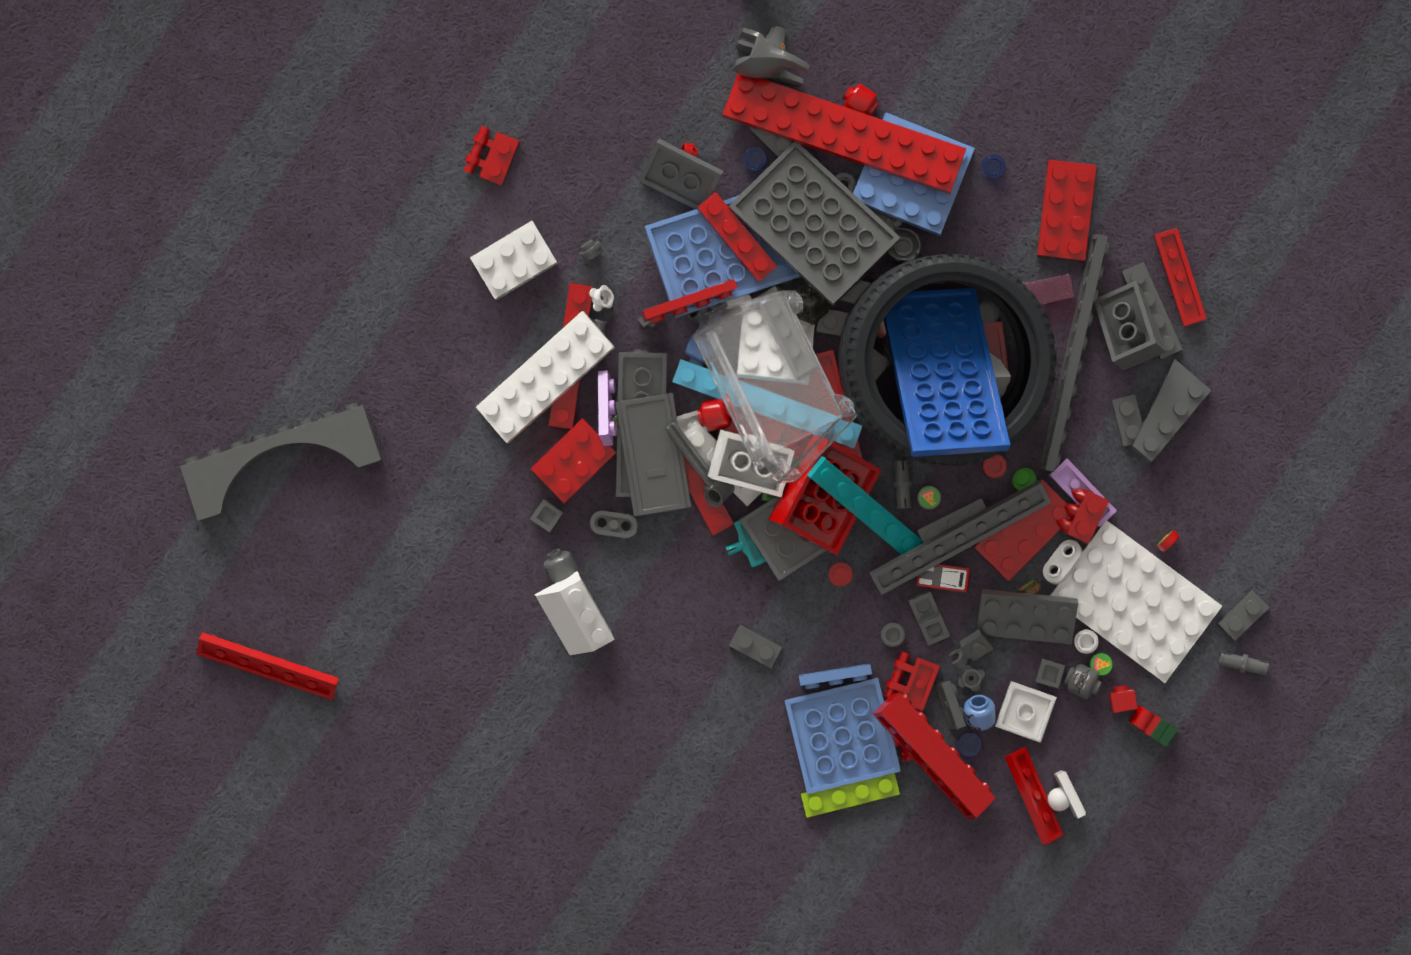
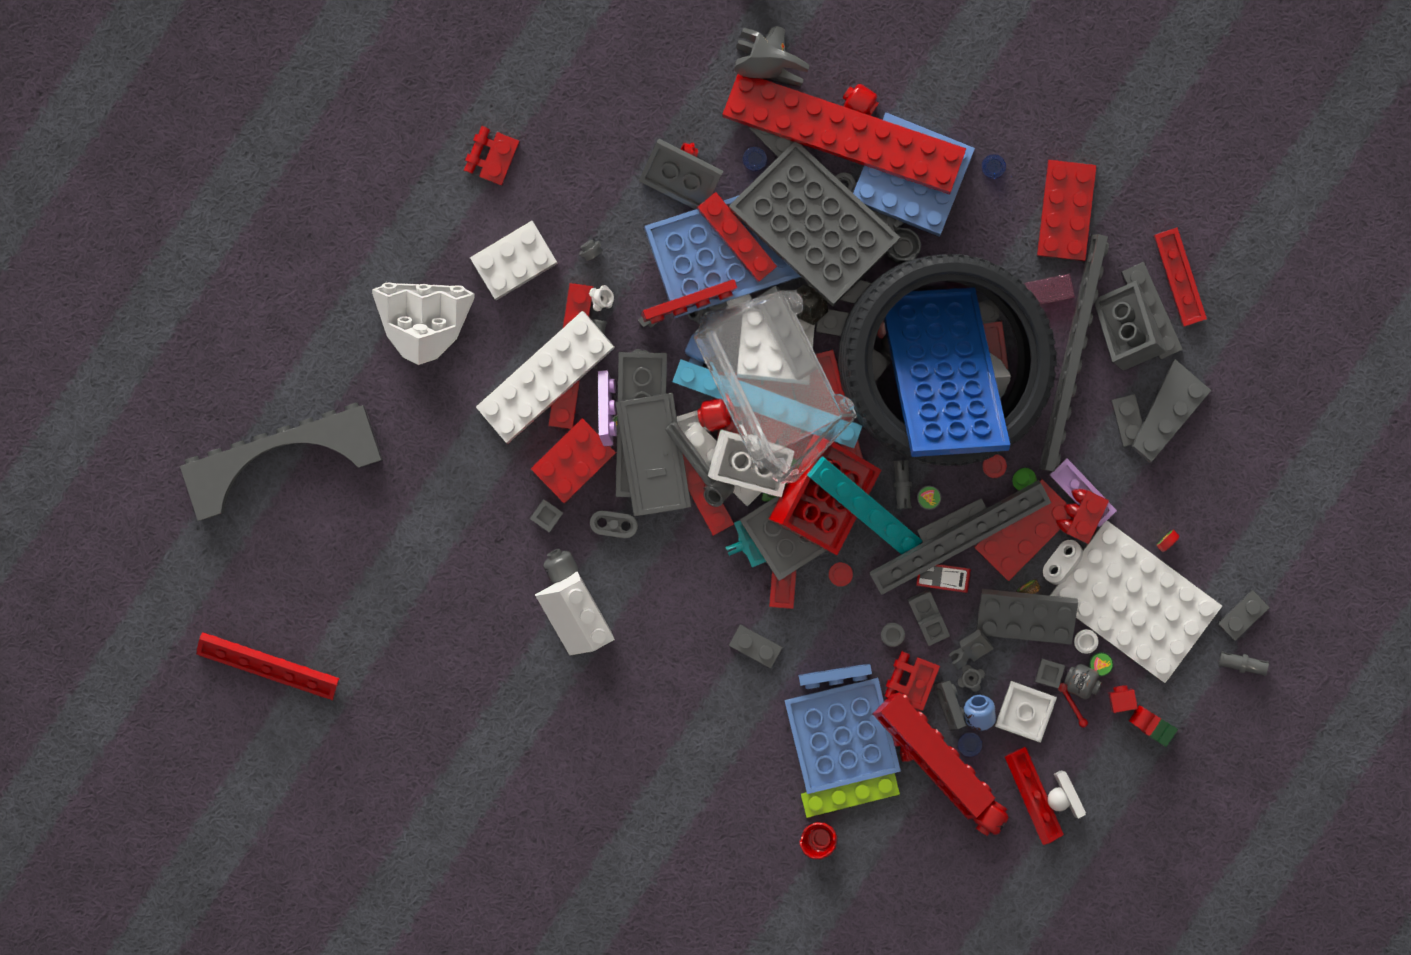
(422, 317): none -> white brick
(783, 591): none -> red plate
(818, 840): none -> red hair
(992, 819): none -> red head
(1082, 721): none -> red hinge

